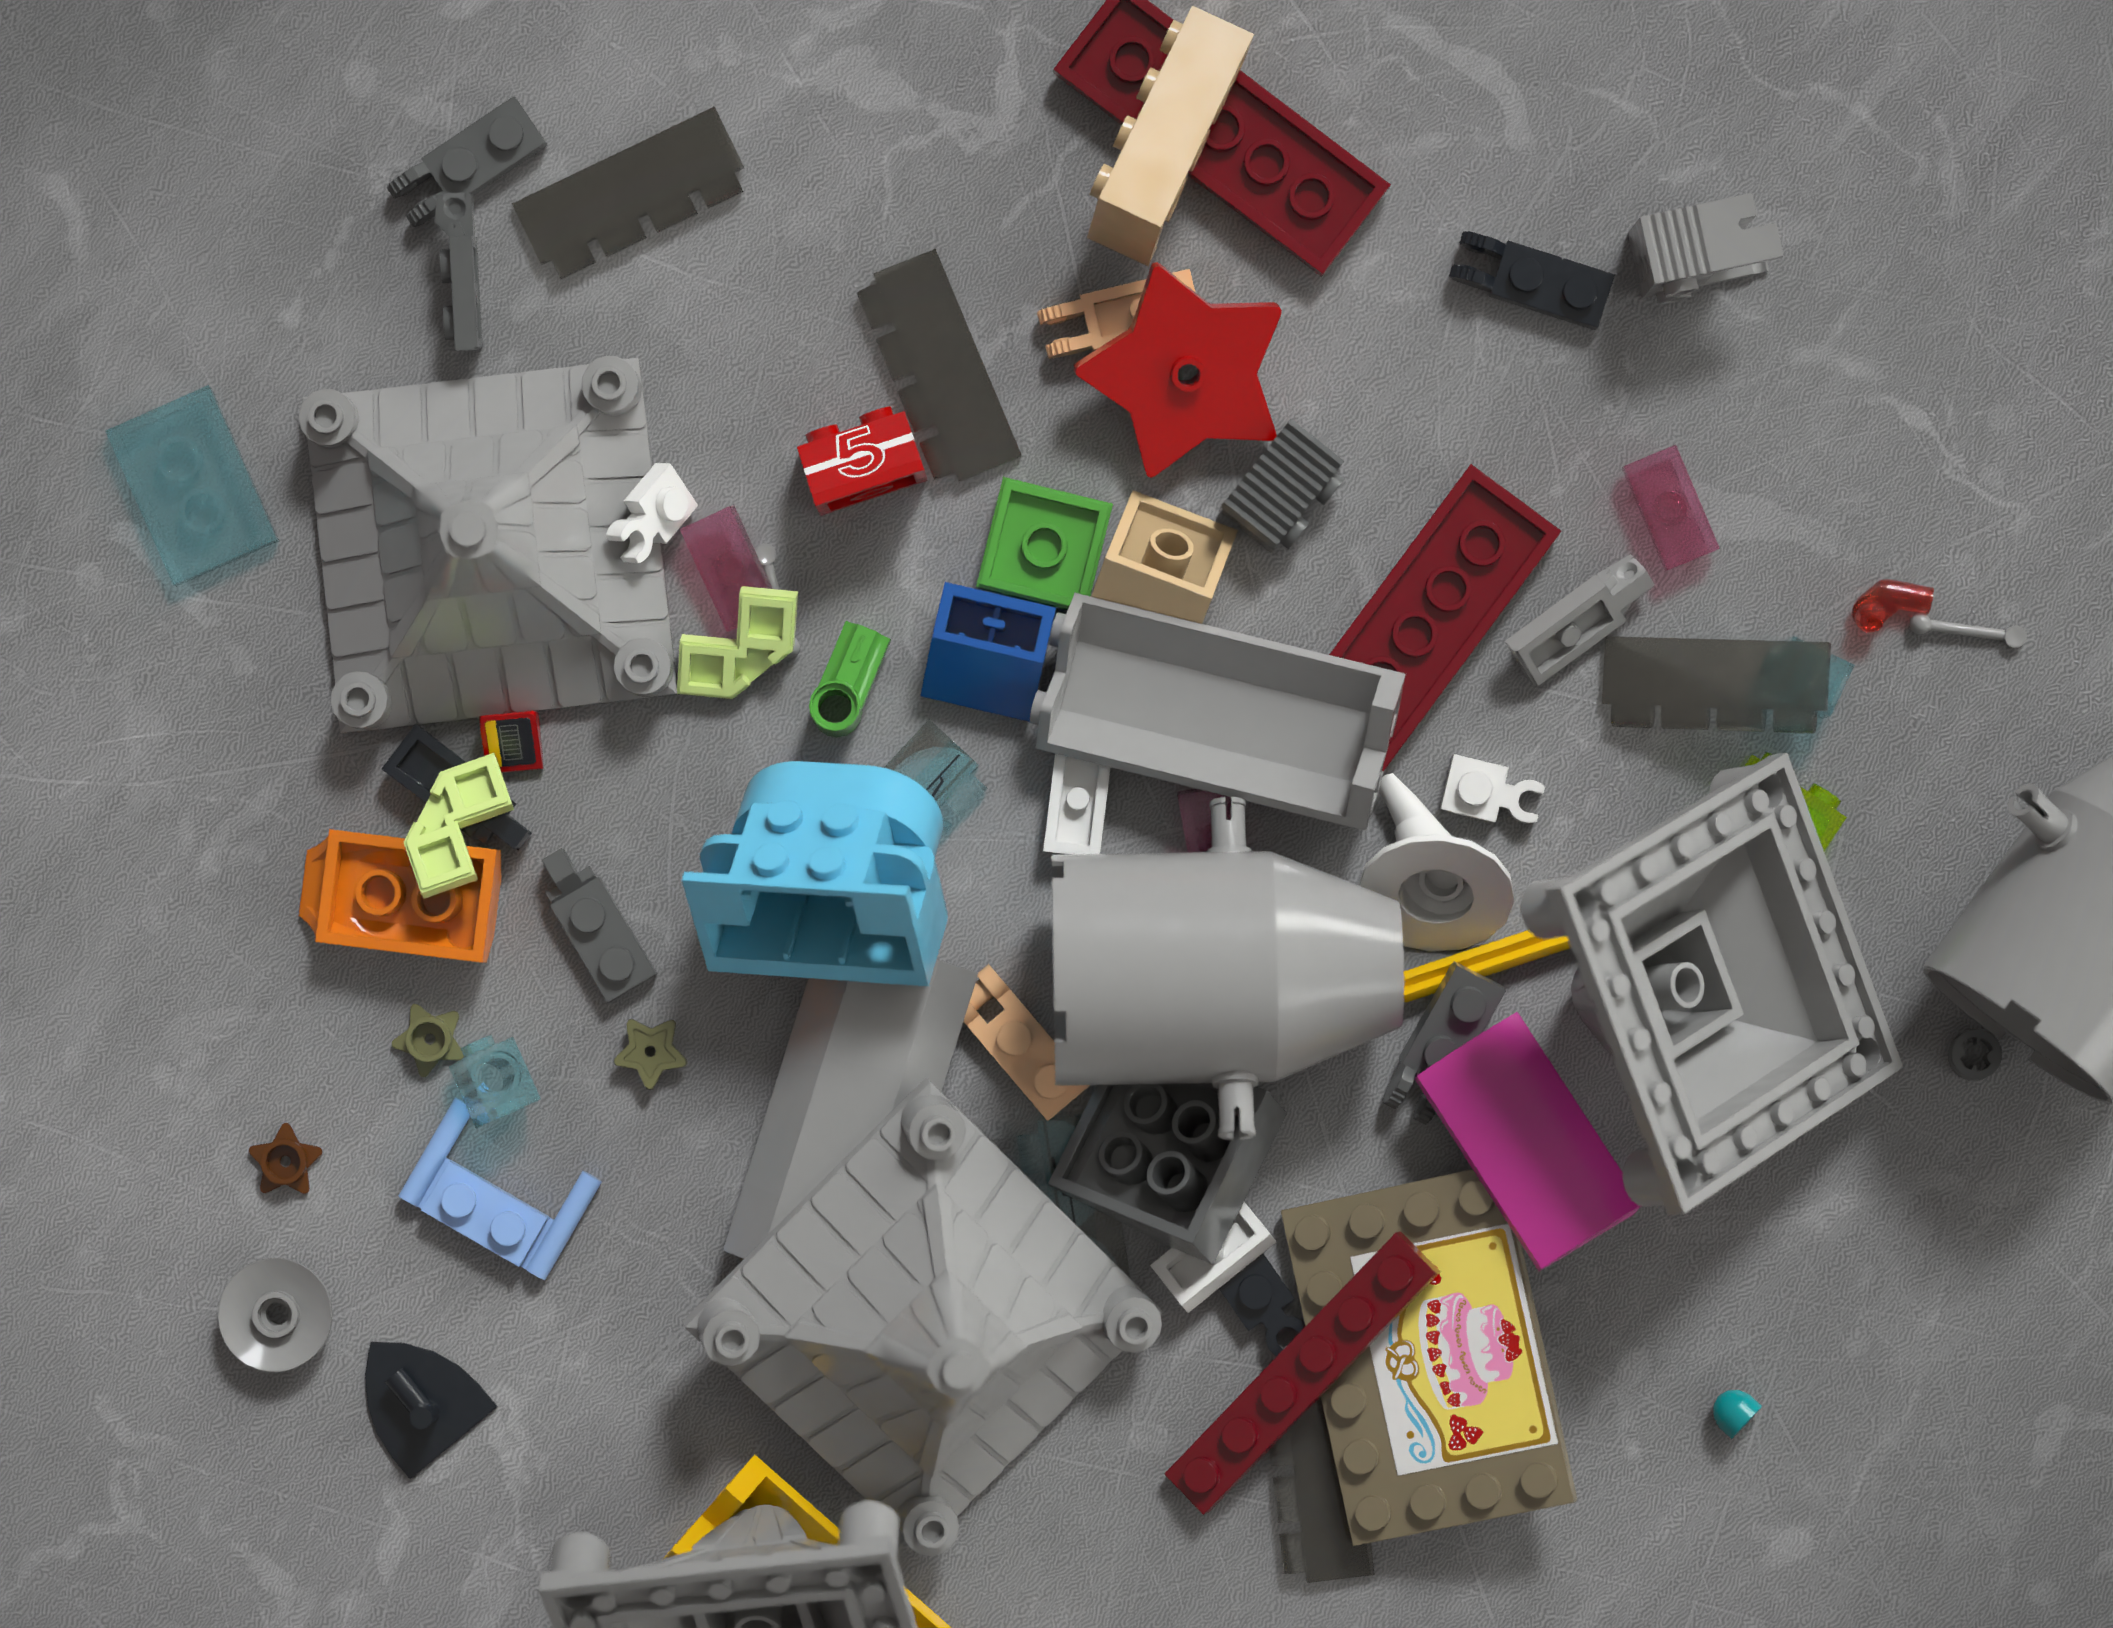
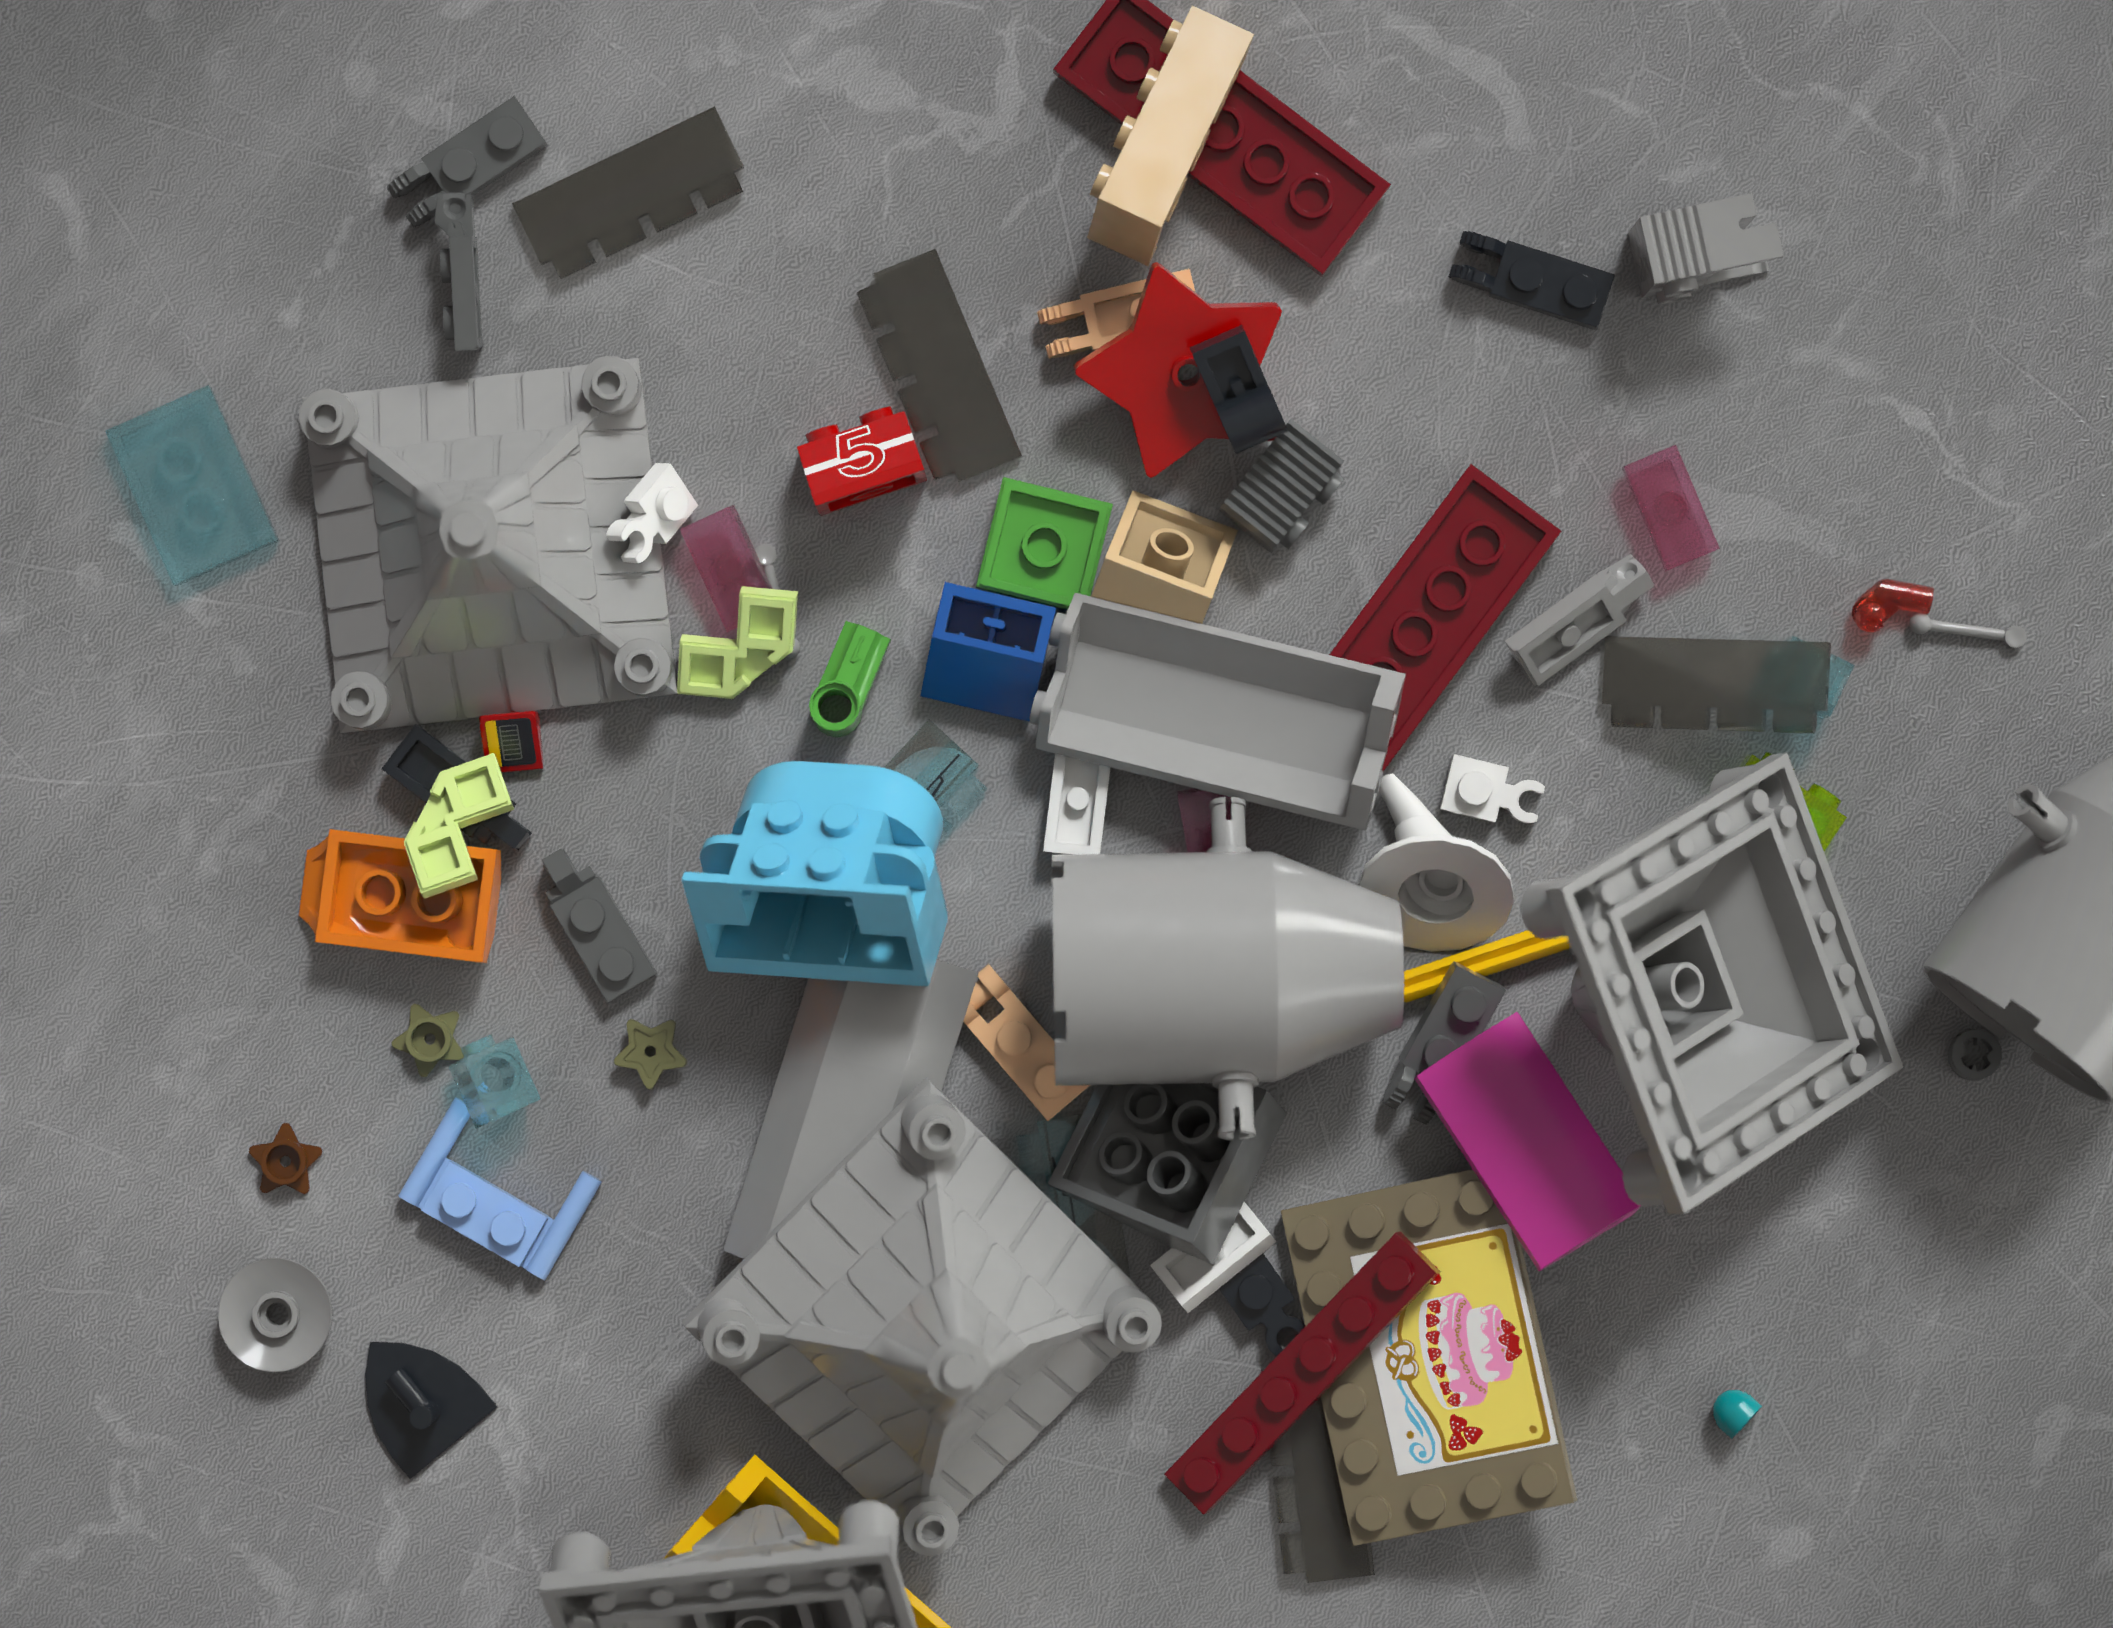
(1238, 389): none -> black plate

